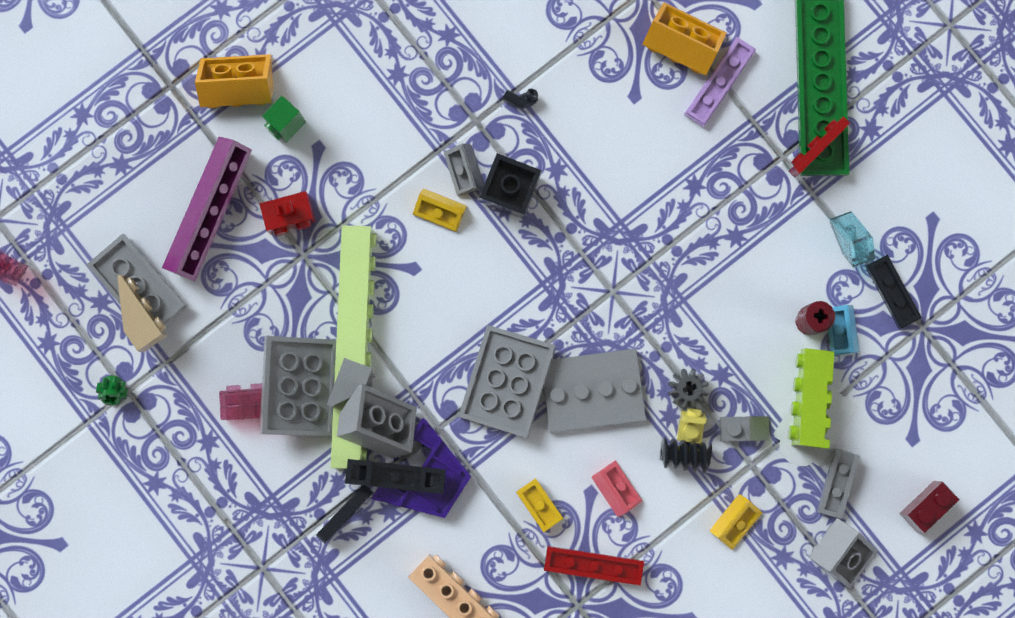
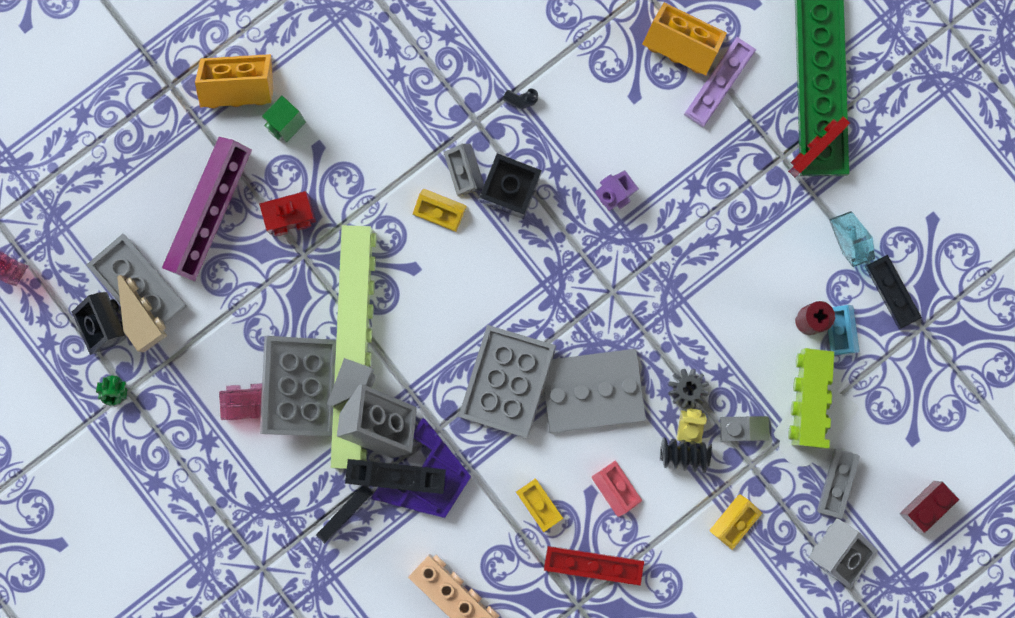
(99, 322): none -> black brick
(616, 190): none -> medium lavender brick

